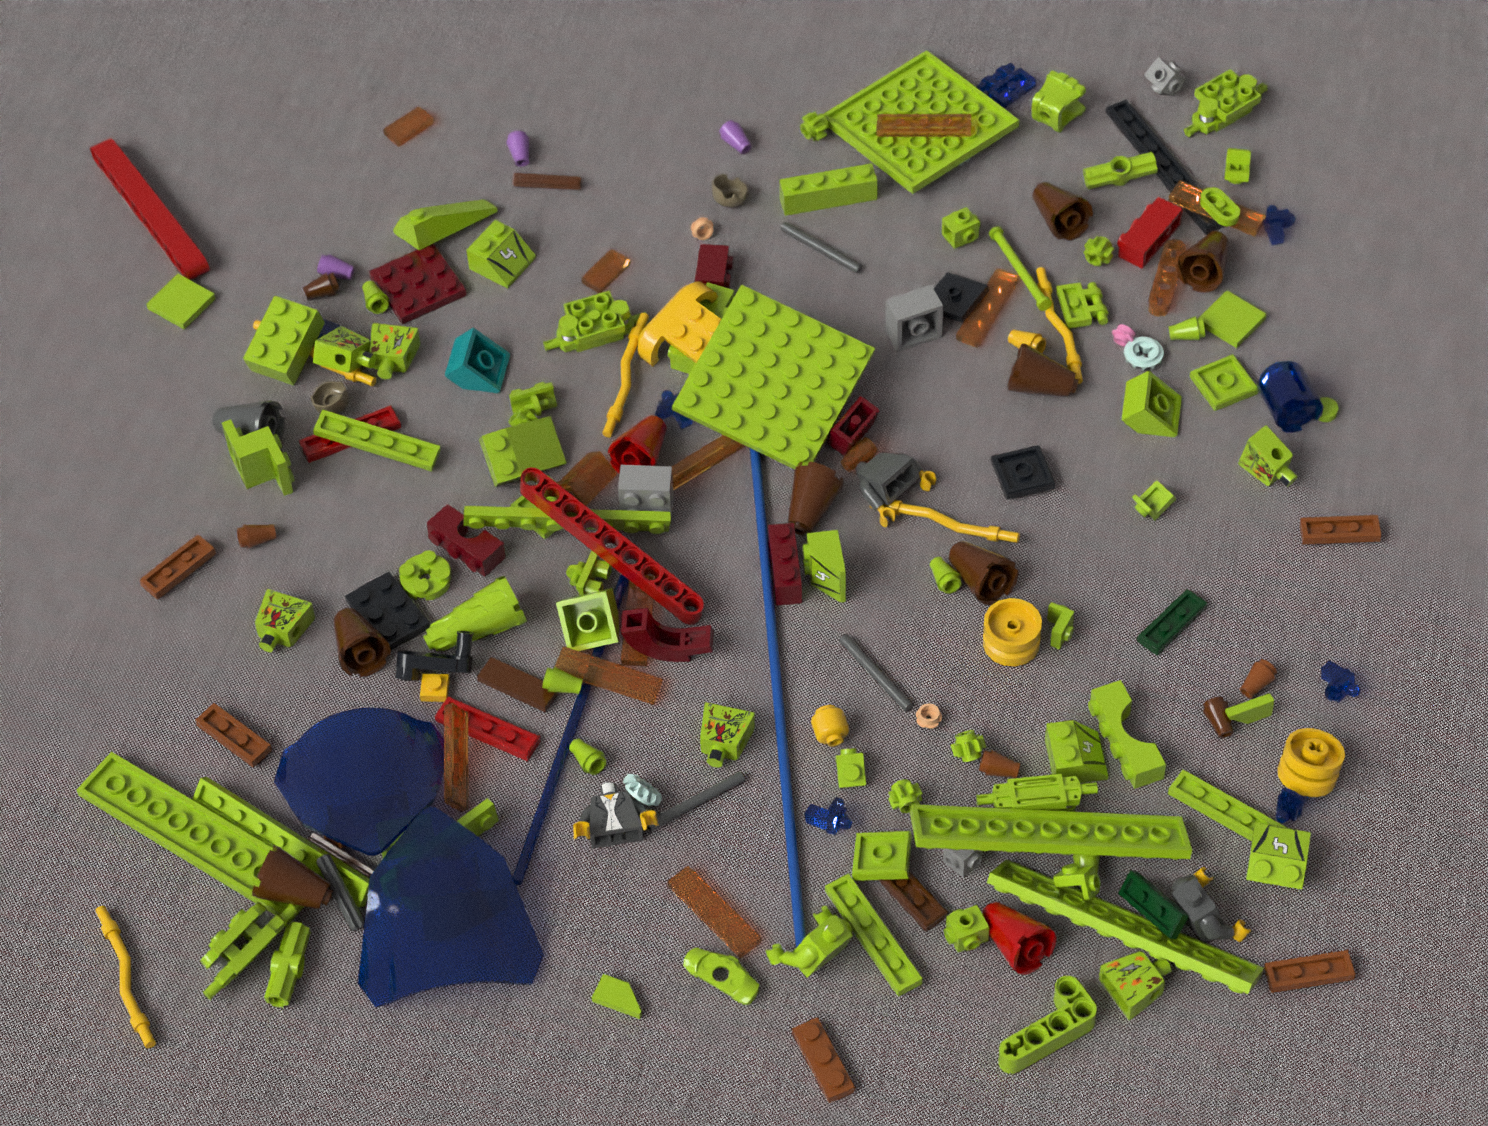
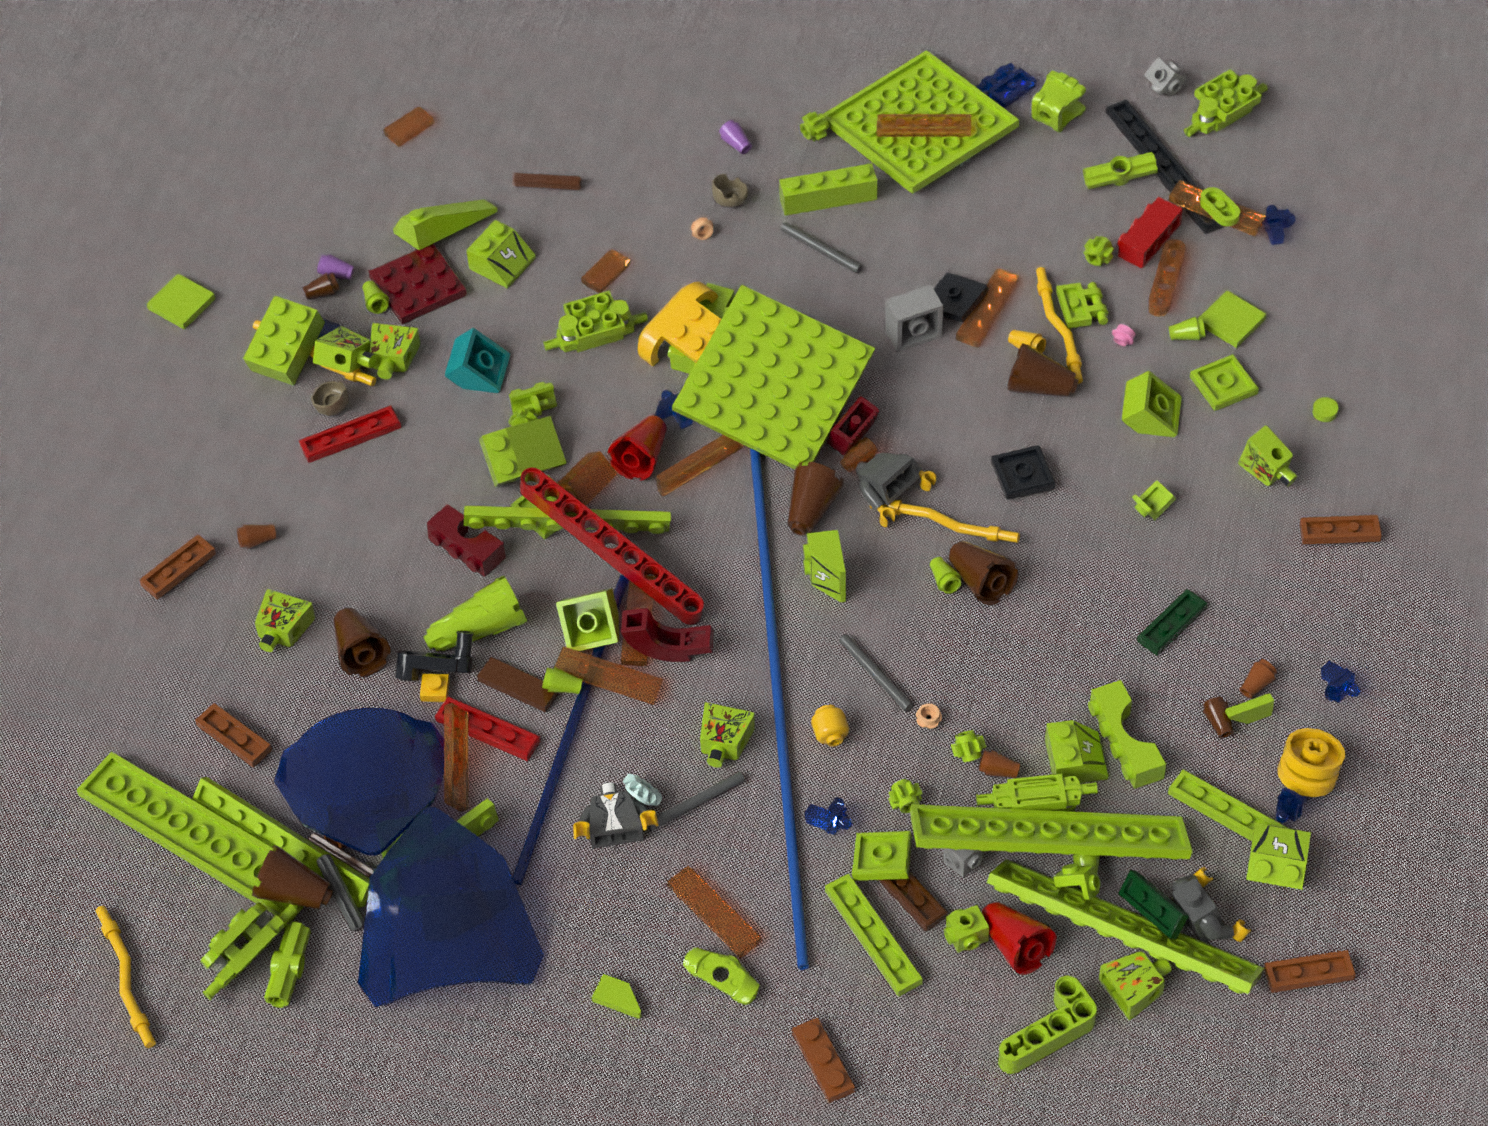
(149, 209): red beam -> none
(251, 417): dark grey cone -> none
(258, 457): lime bracket -> none
(377, 440): lime plate -> none
(388, 609): black plate -> none
(421, 564): lime plate -> none
(519, 147): medium lavender cone -> none
(584, 575): lime hips -> none
(588, 757): lime cone -> none
(615, 412): yellow bar -> none
(646, 488): light grey brick -> none
(714, 265): dark red brick -> none
(785, 564): dark red arch -> none
(818, 946): lime torso -> none
(850, 768): lime bracket -> none
(960, 227): lime brick -> none
(997, 234): lime bar -> none
(1012, 632): yellow wheel -> none
(1062, 211): reddish brown cone -> none
(1063, 621): lime bracket -> none
(1144, 345): light aqua gear -> none
(1204, 262): reddish brown cone -> none
(1237, 165): lime bracket -> none
(1289, 395): clear blue cylinder -> none

